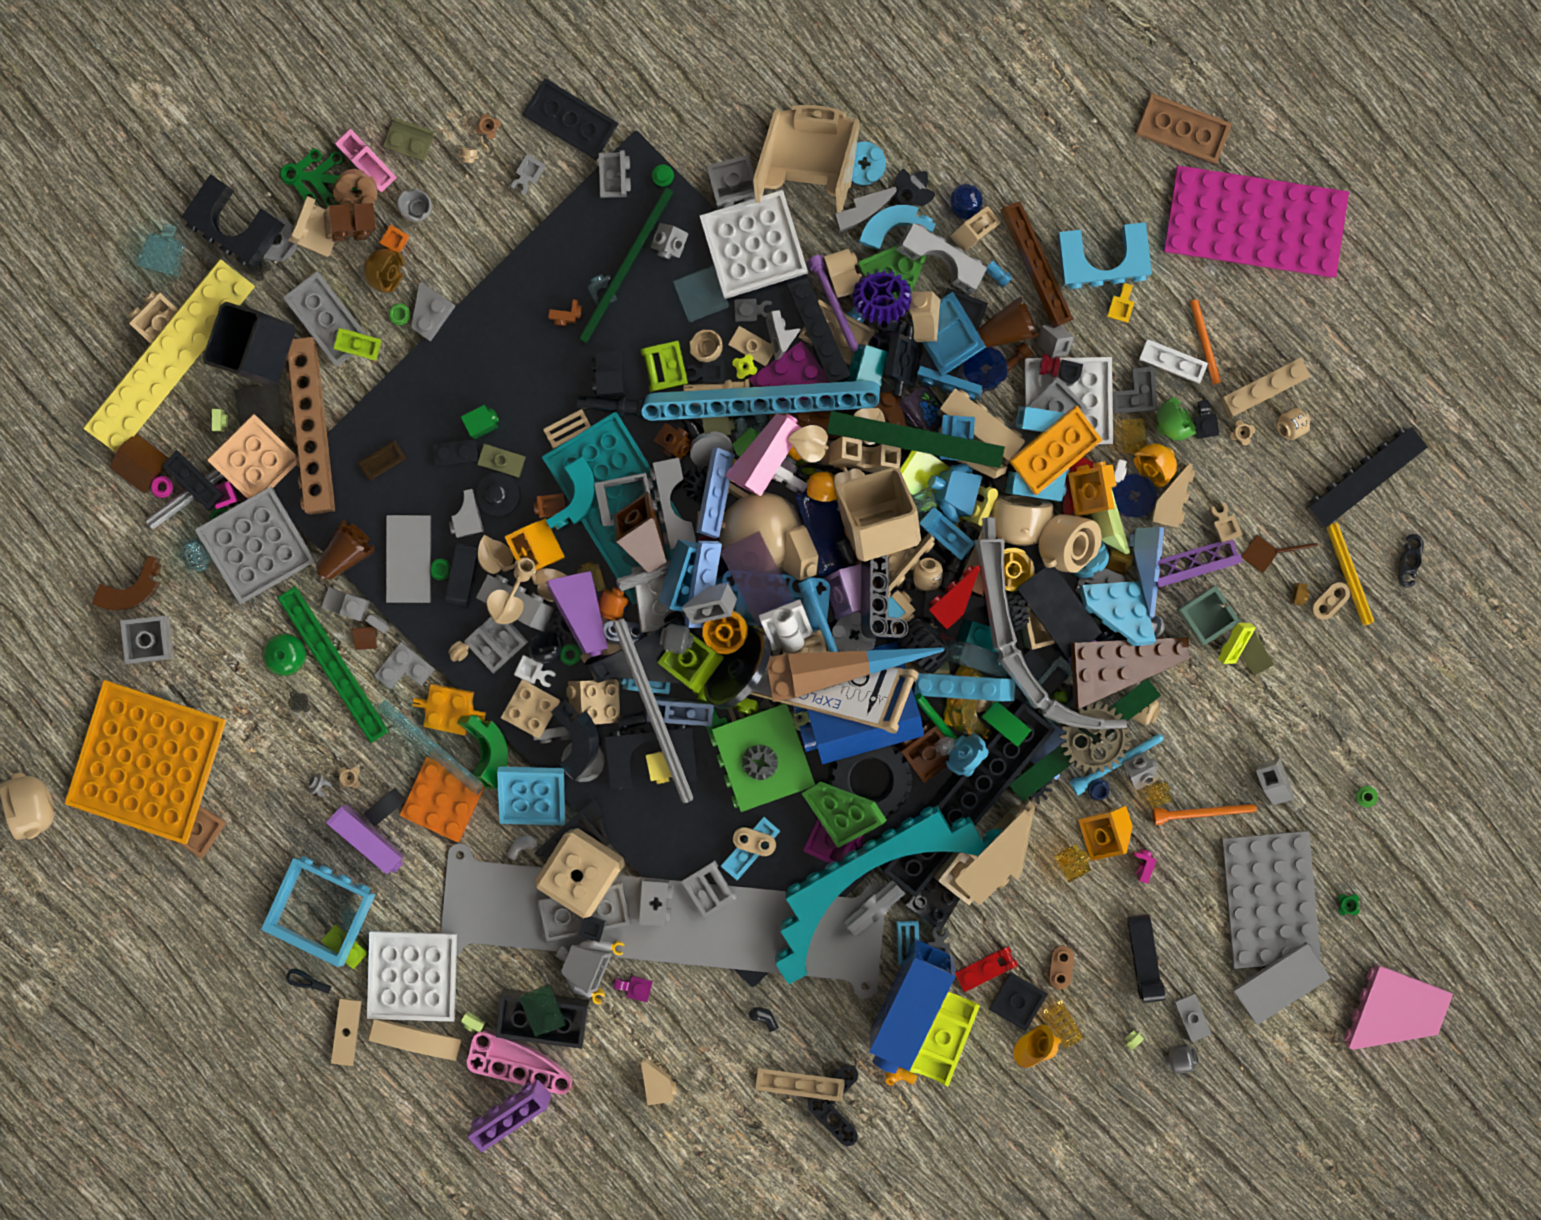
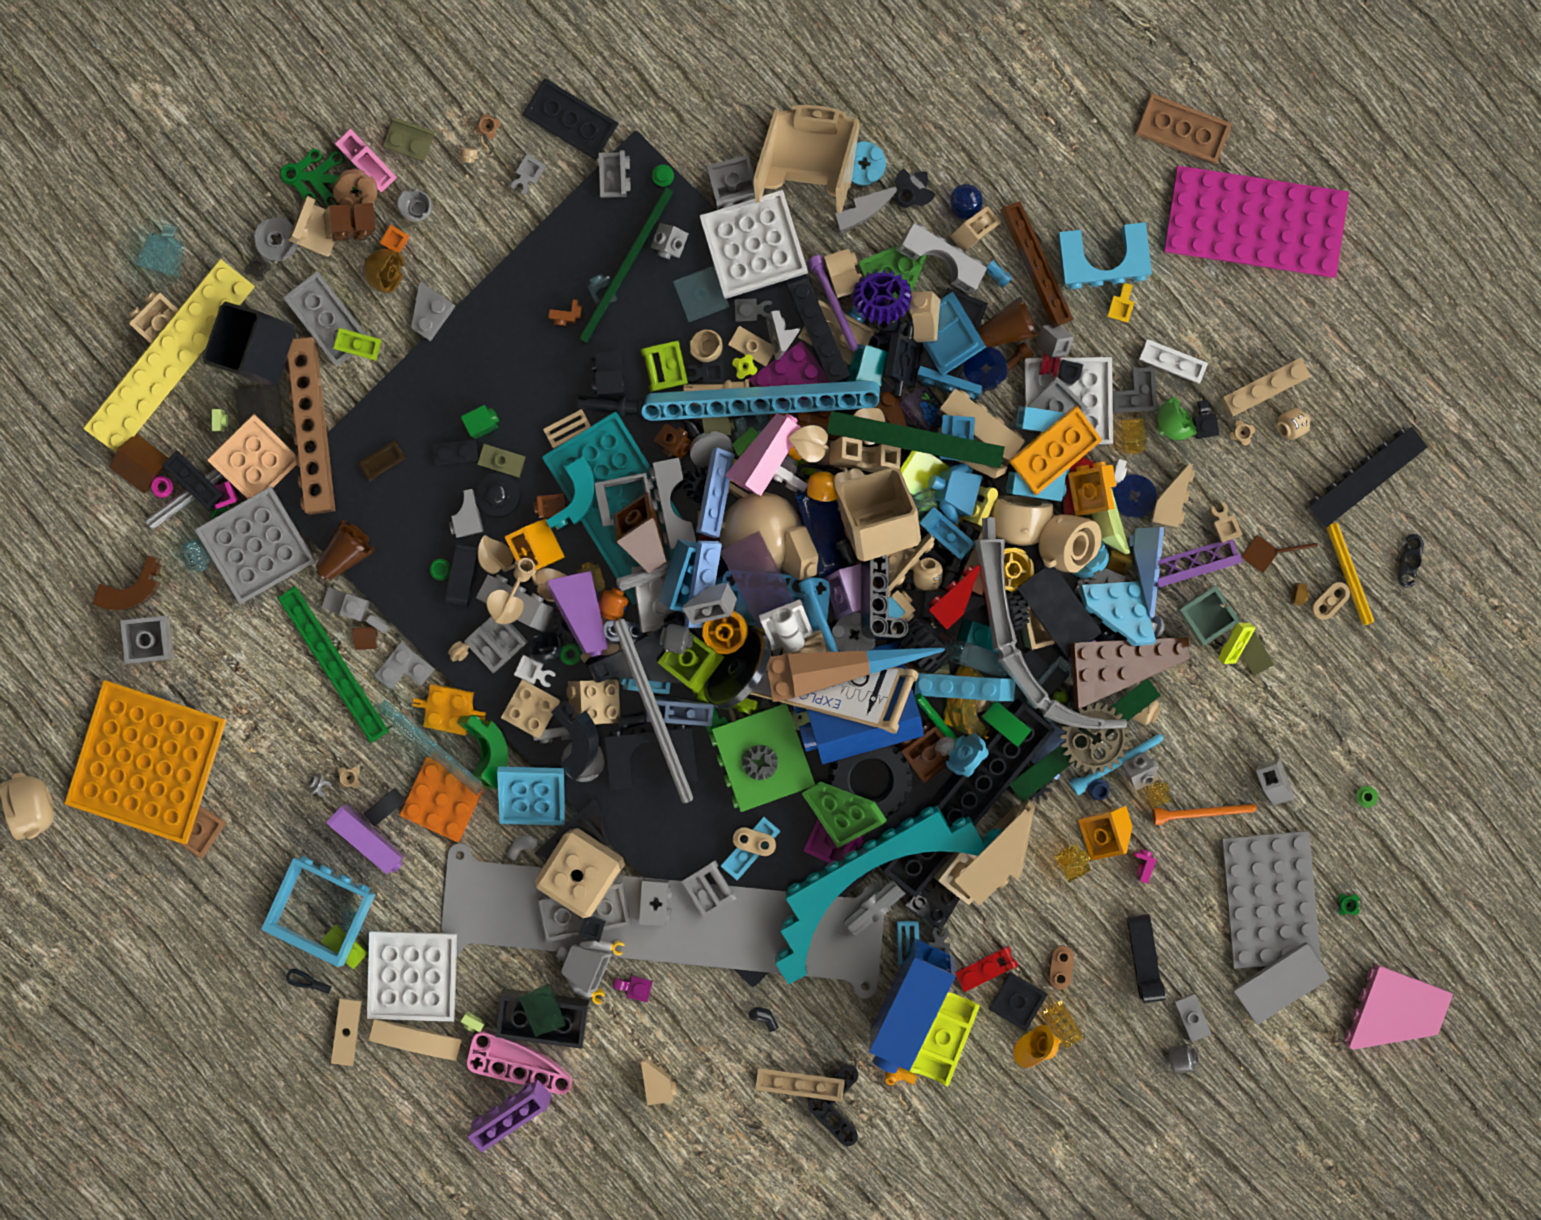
(204, 216): black arch -> none
(284, 654): green cylinder -> none
(298, 702): clear smoke plate -> none
(399, 314): bright green plate -> none
(408, 559): light grey tile -> none
(658, 767): light yellow brick -> none
(890, 218): medium azure arch -> none
(1133, 1039): yellowish green plate -> none
(1157, 463): light orange cylinder -> none
(1205, 341): orange bar -> none

